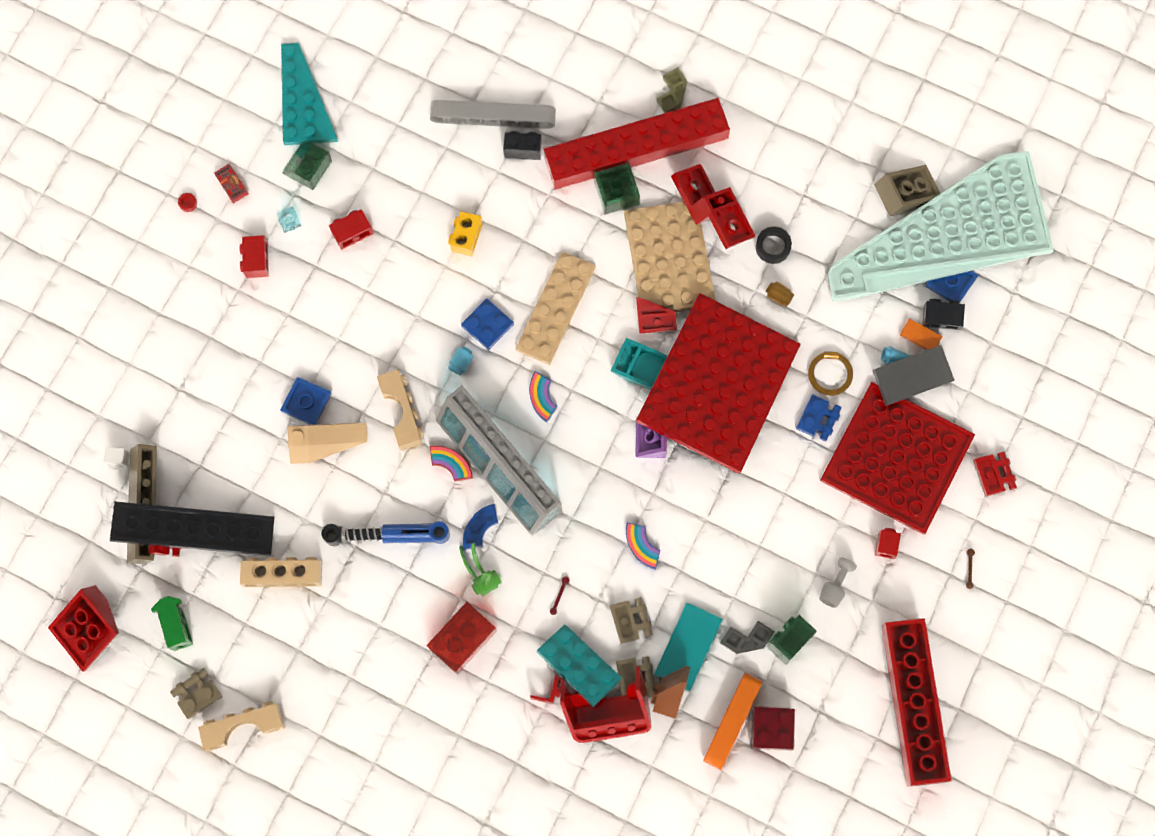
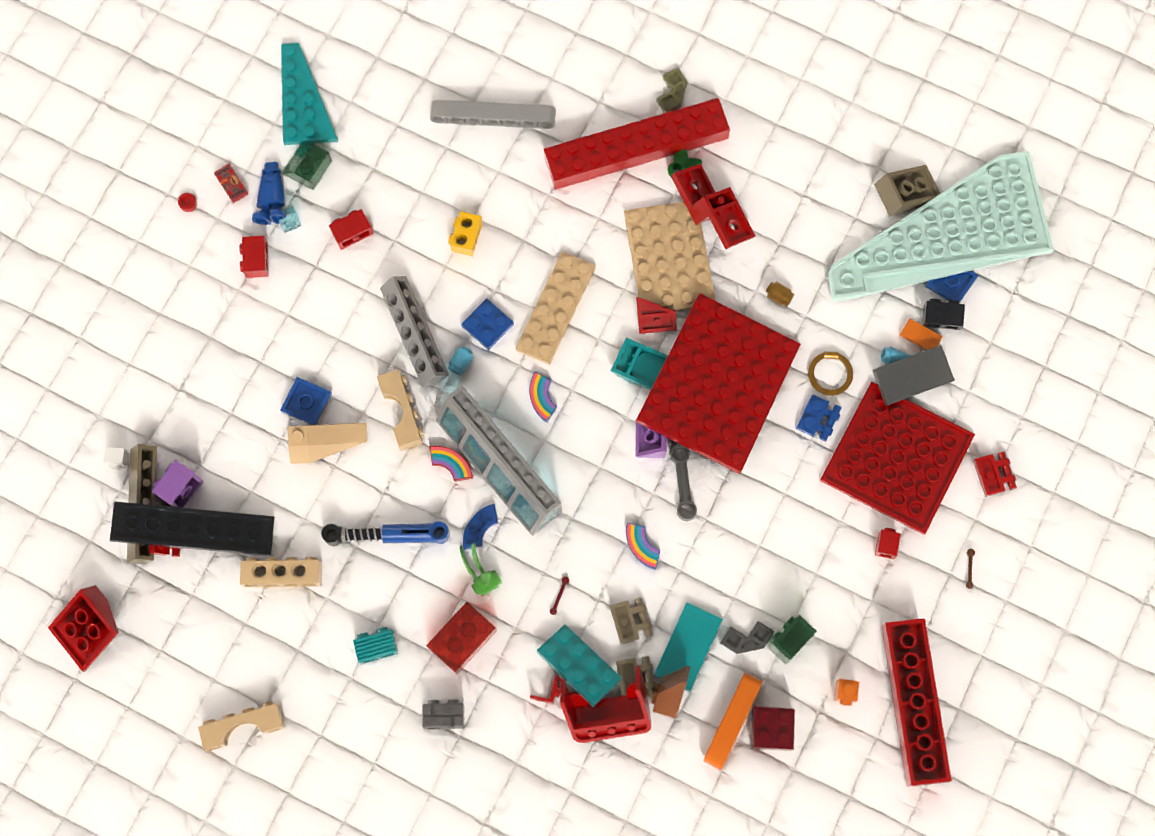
(173, 623): green piece -> none
(177, 485): none -> medium lavender brick
(199, 698): dark tan plate -> none
(270, 194): none -> blue piece
(375, 646): none -> teal brick
(414, 331): none -> light grey brick
(443, 715): none -> flat silver brick
(522, 145): black brick -> none
(616, 188): clear green brick -> none
(682, 162): none -> green plate
(683, 482): none -> dark grey piece
(773, 231): black tyre -> none
(833, 593): light grey piece -> none
(846, 691): none -> orange brick

